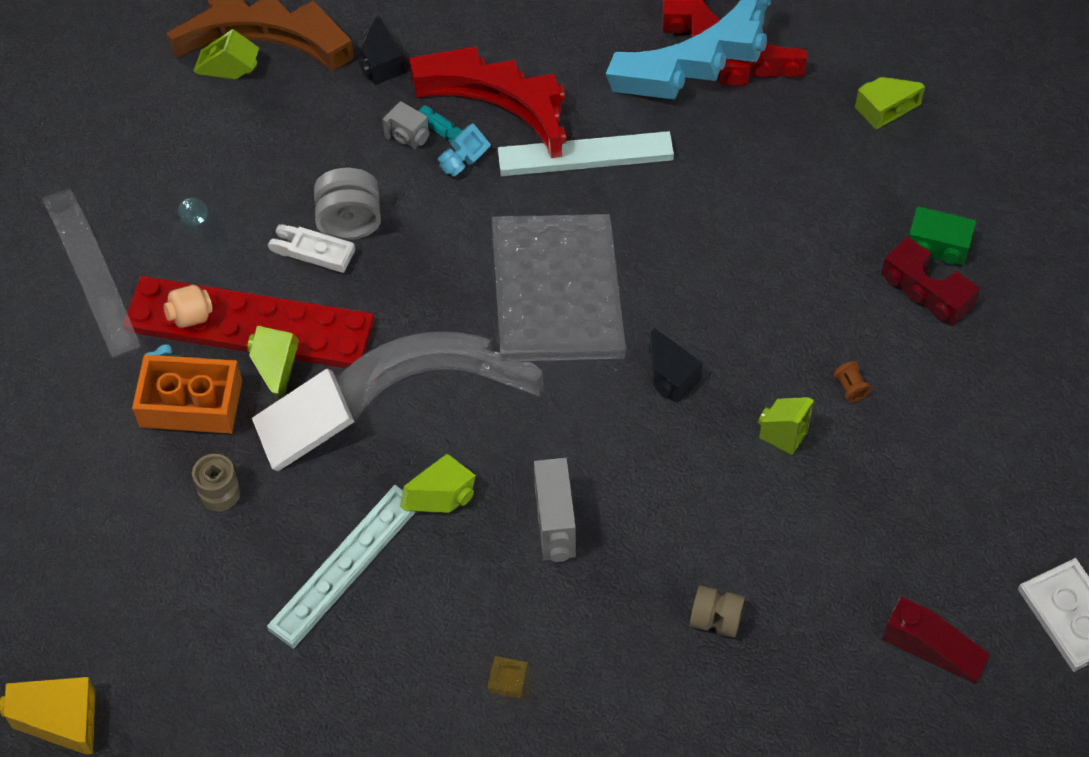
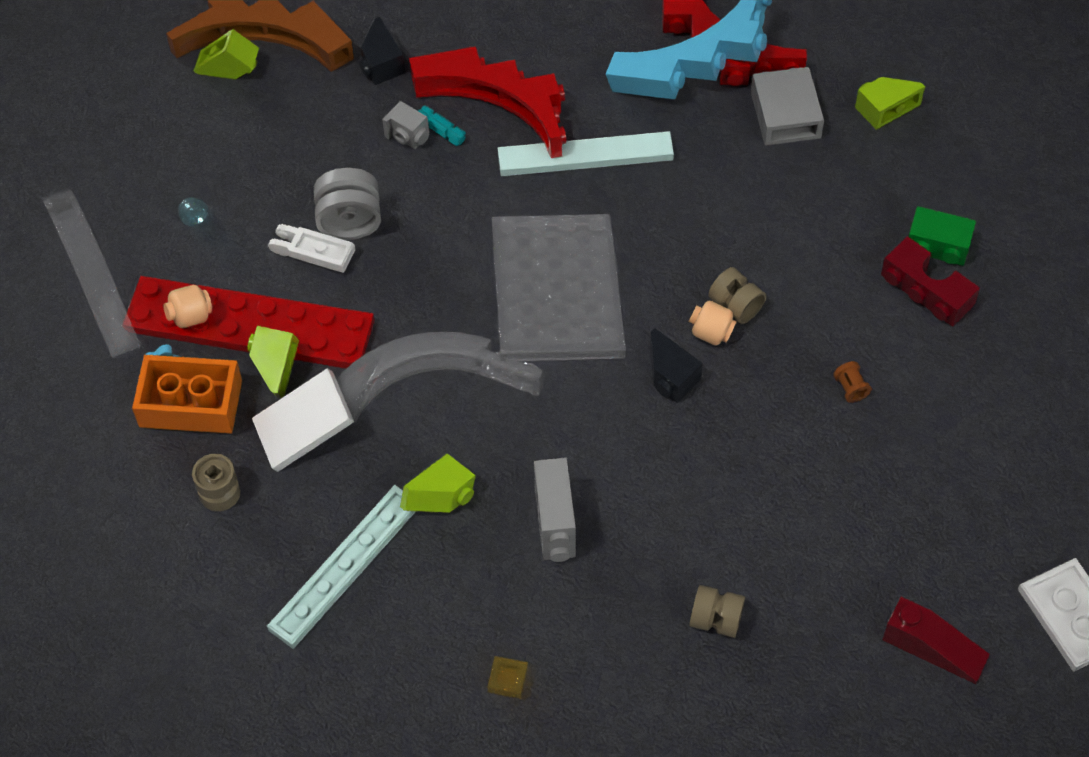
(53, 711): yellow slope -> none
(469, 147): medium azure plate -> none
(712, 323): none -> light nougat head
(735, 294): none -> dark tan wheel
(786, 423): lime slope -> none
(787, 106): none -> light grey brick

